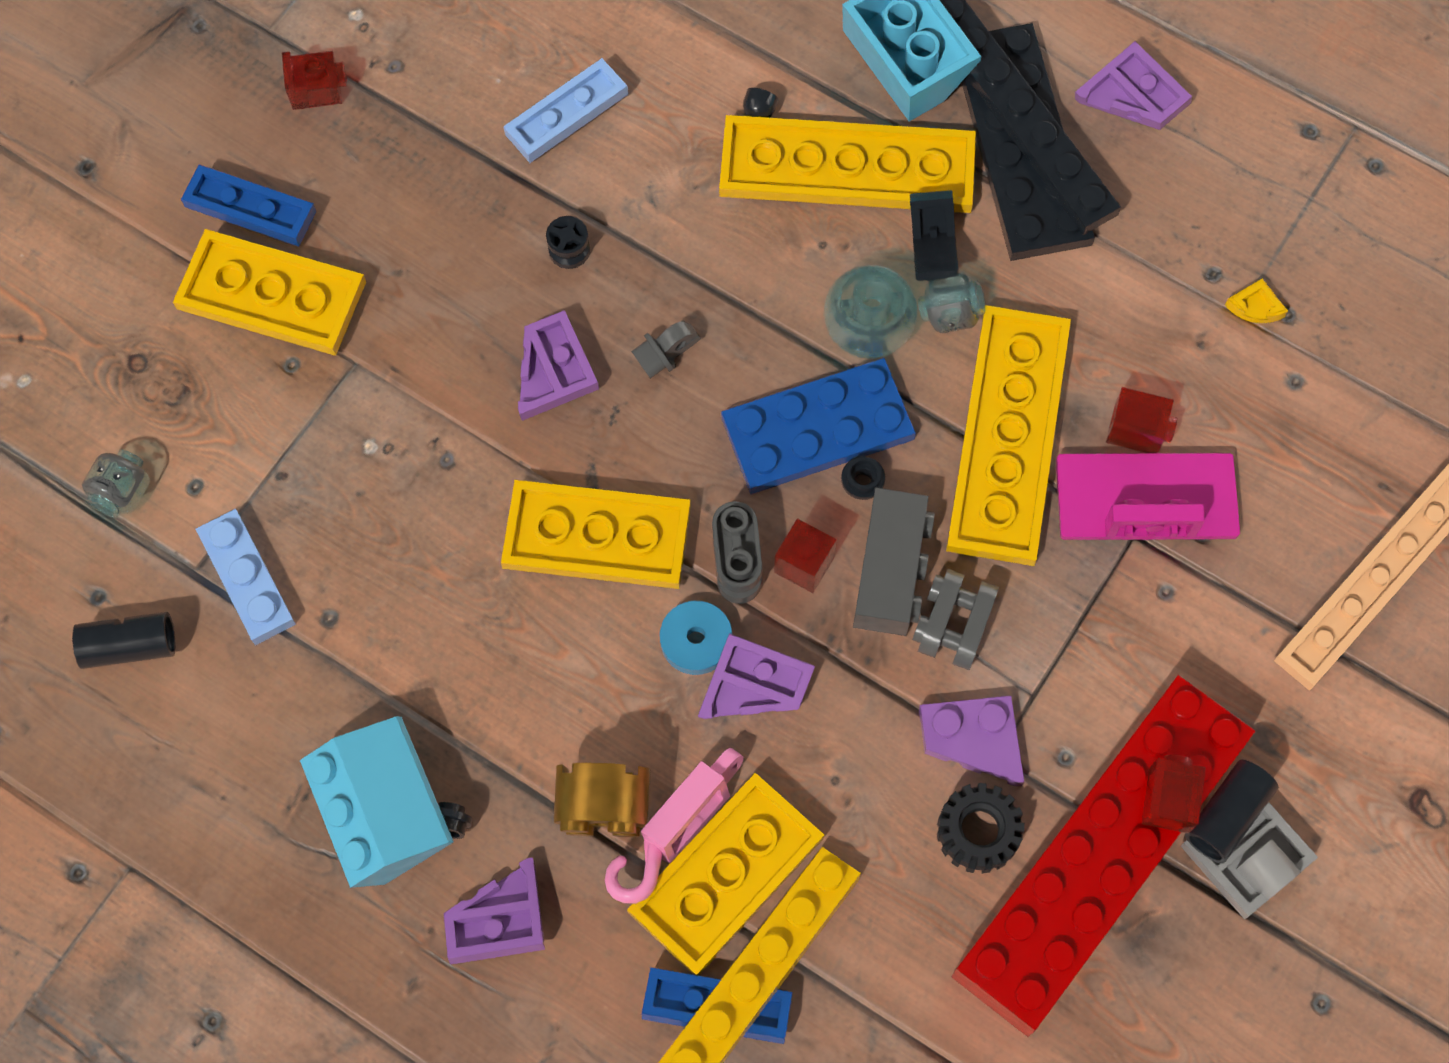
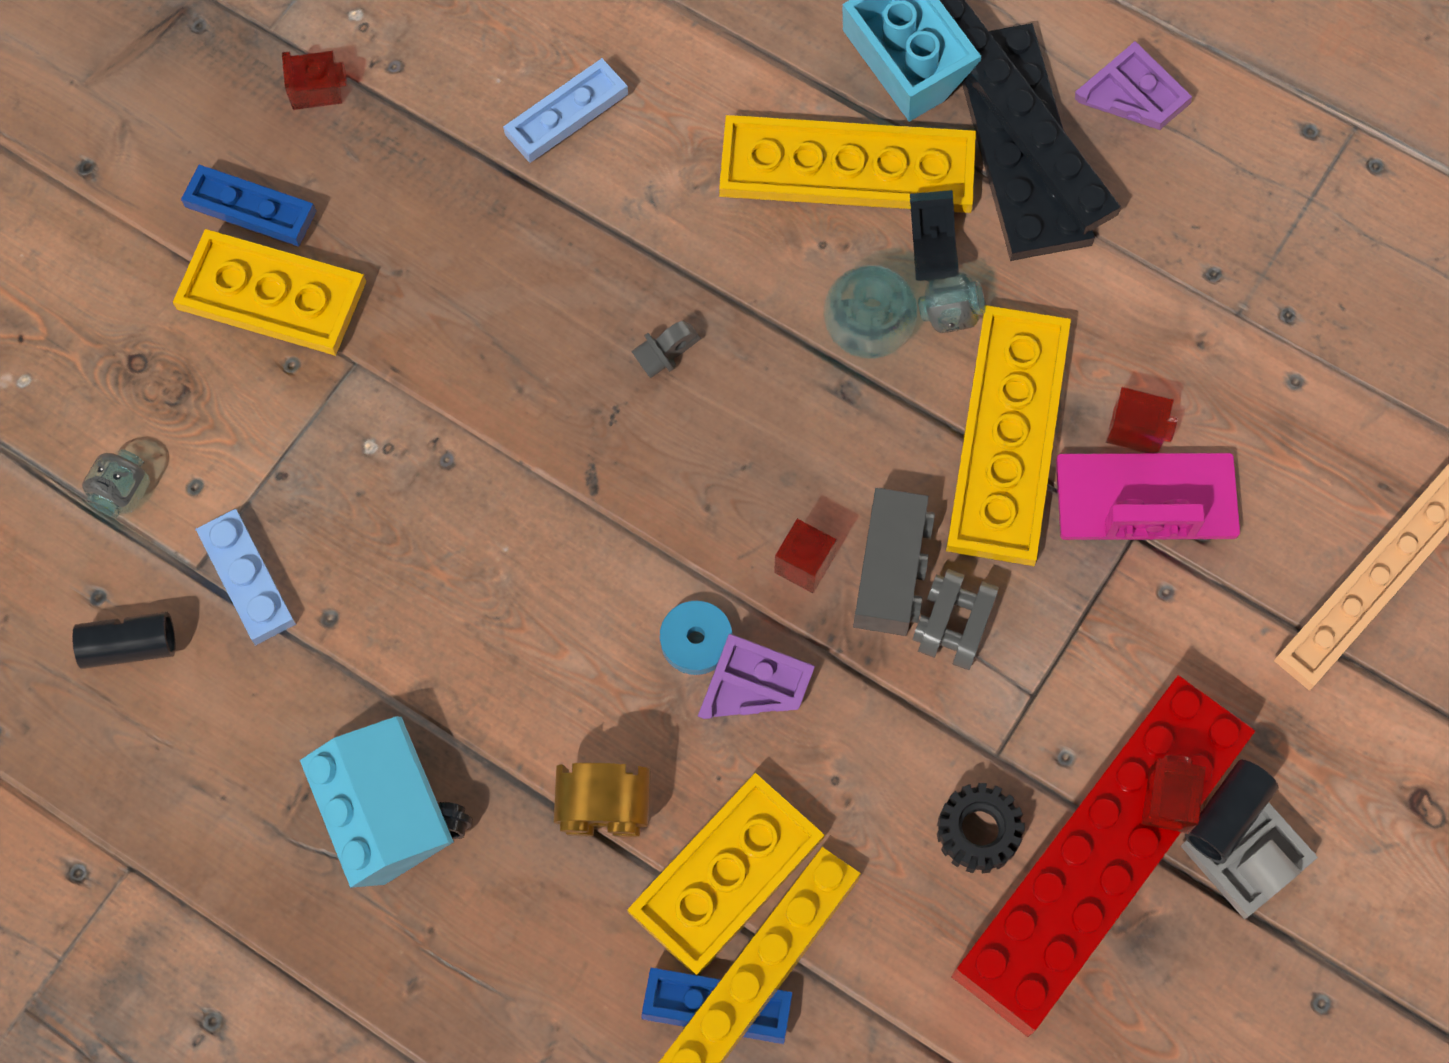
(497, 920): medium lavender wing -> none
(552, 366): medium lavender wing -> none
(564, 232): black wheel -> none
(596, 534): yellow plate -> none
(677, 824): bright pink piece -> none
(737, 552): dark grey brick -> none
(759, 103): black hinge -> none
(817, 425): blue plate -> none
(866, 466): black plate -> none
(975, 735): medium lavender wing -> none
(1257, 304): yellow tile -> none

